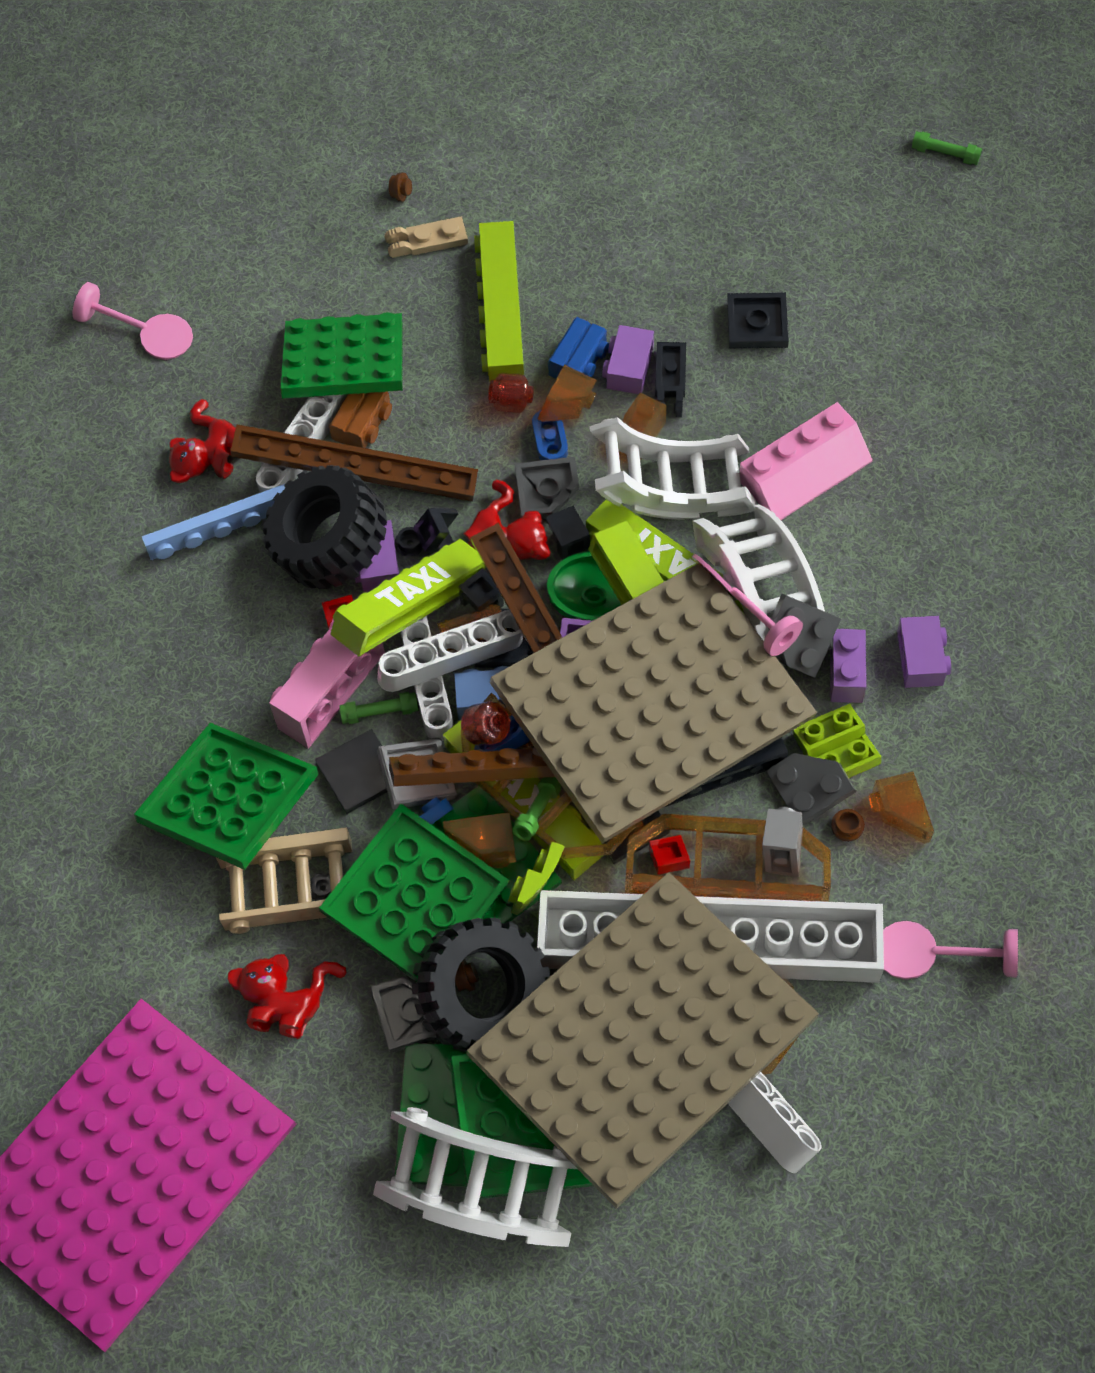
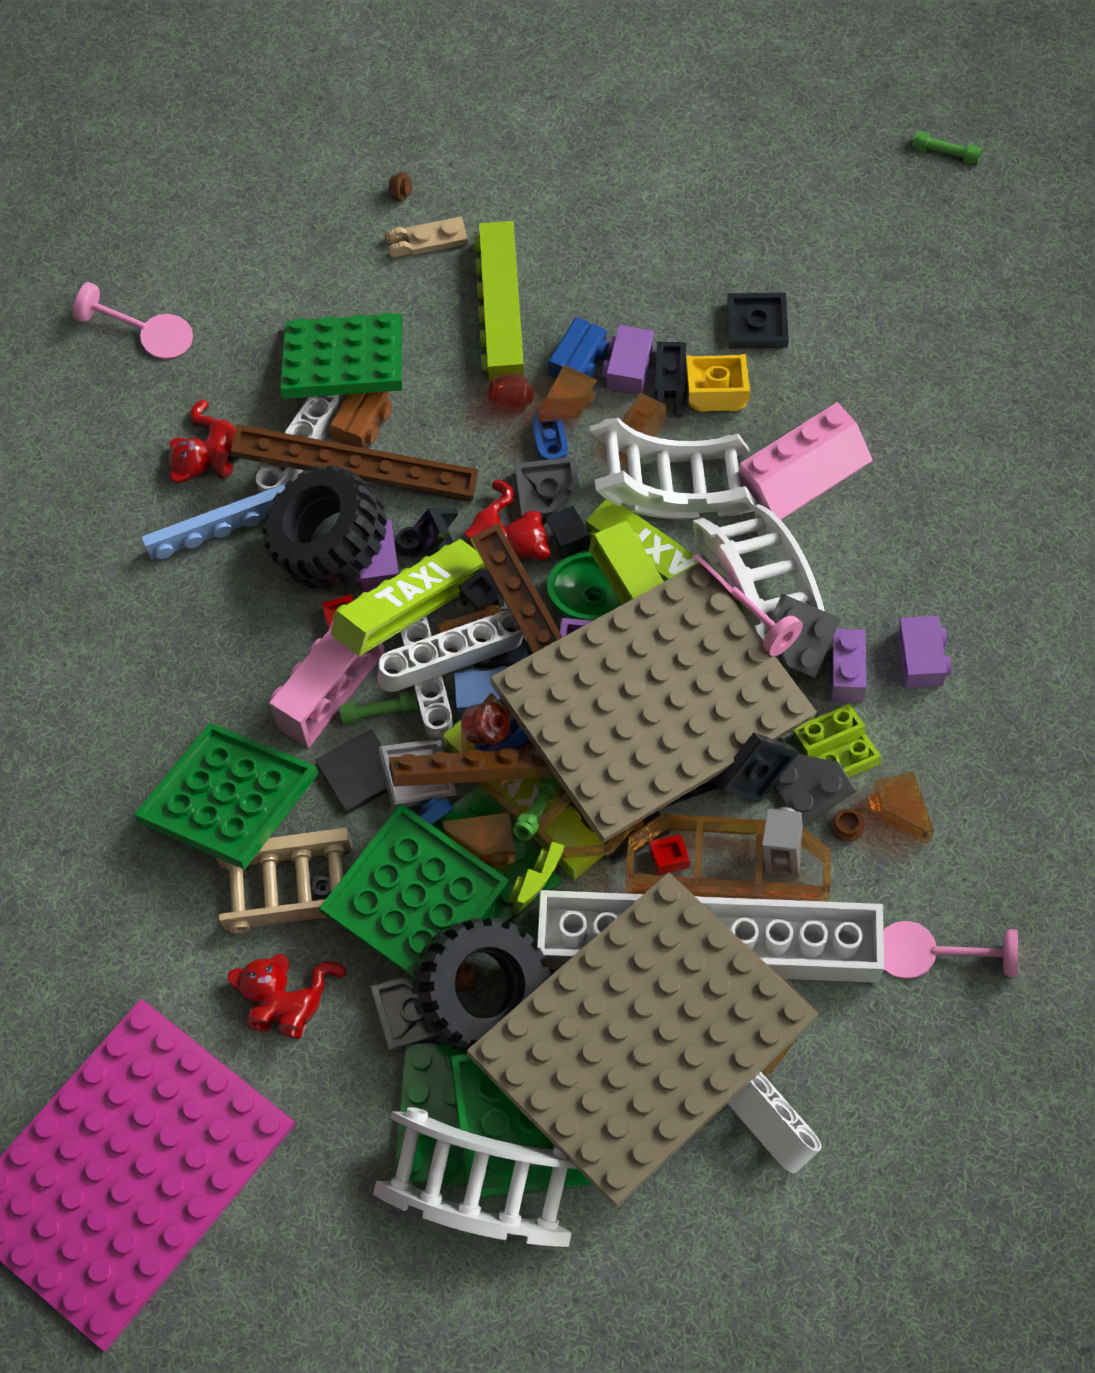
(717, 382): none -> yellow slope
(756, 767): none -> black plate

